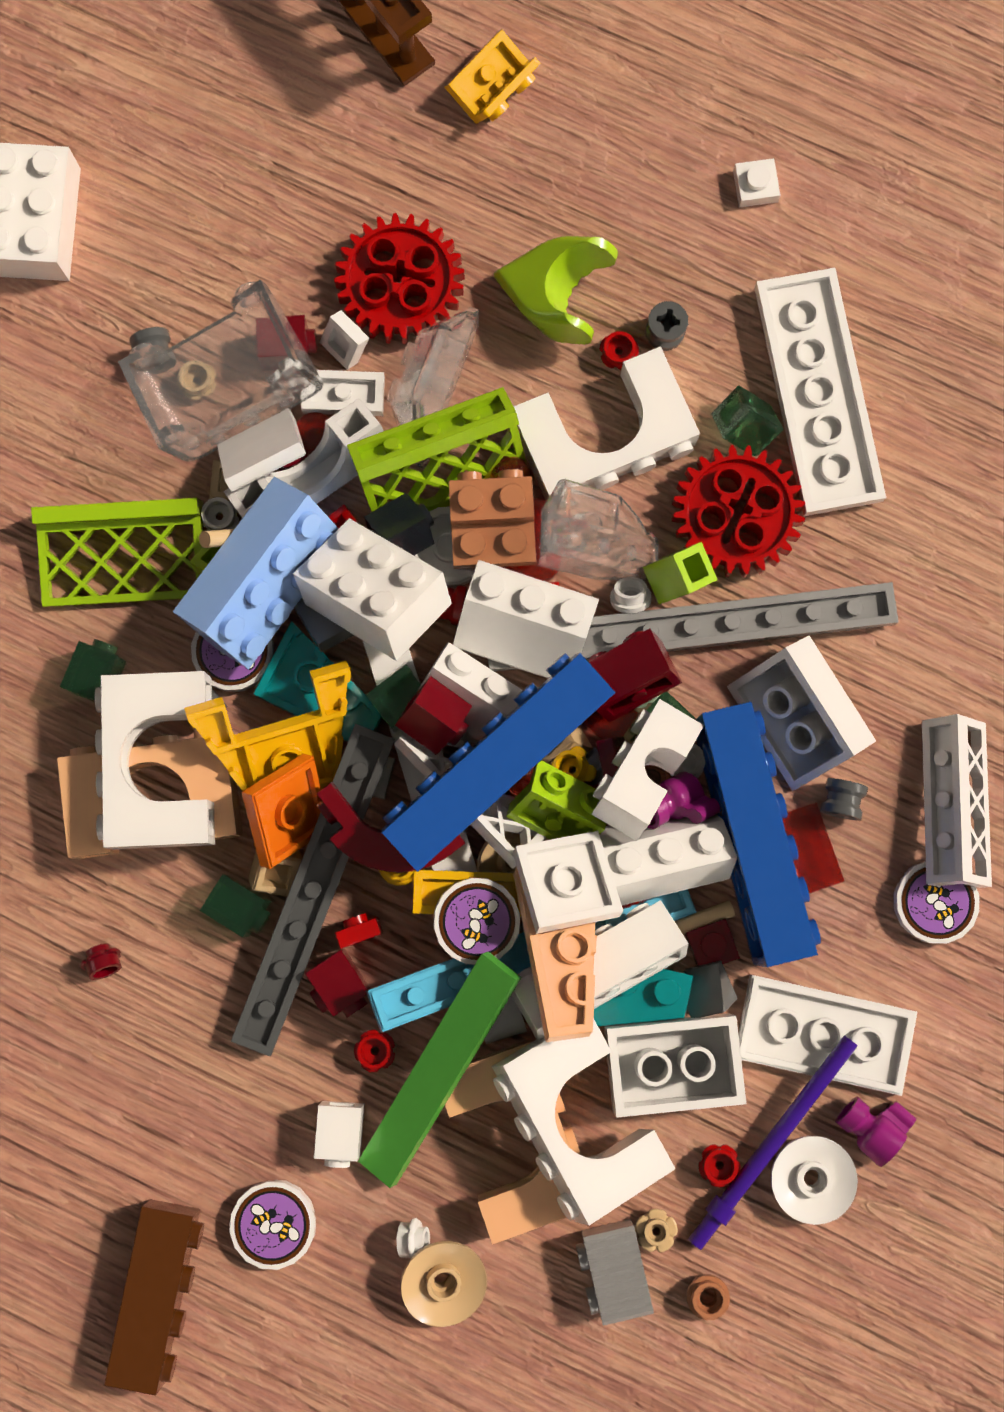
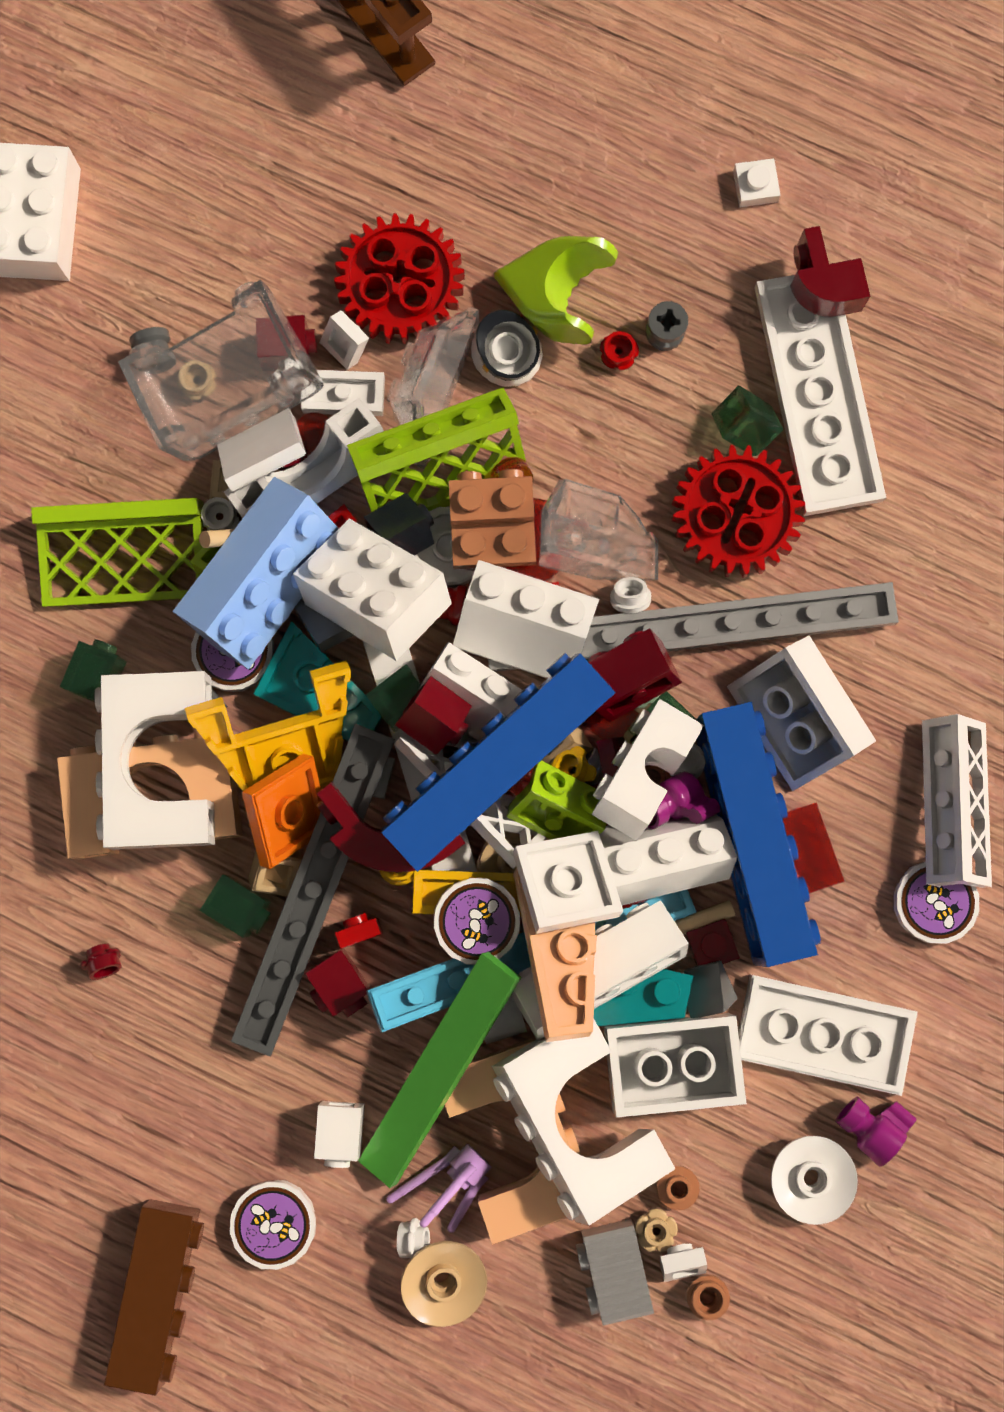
(373, 1062): red plate -> none
(466, 1170): none -> lavender plant
(492, 78): yellow bracket -> none
(506, 349): none -> white piece
(664, 431): white arch -> none
(678, 1202): none -> nougat plate
(680, 573): lime brick -> none
(683, 1262): none -> white plate
(722, 1207): dark purple bar -> none
(730, 1168): red plate -> none
(827, 287): none -> dark red brick
(844, 799): dark grey wheel -> none

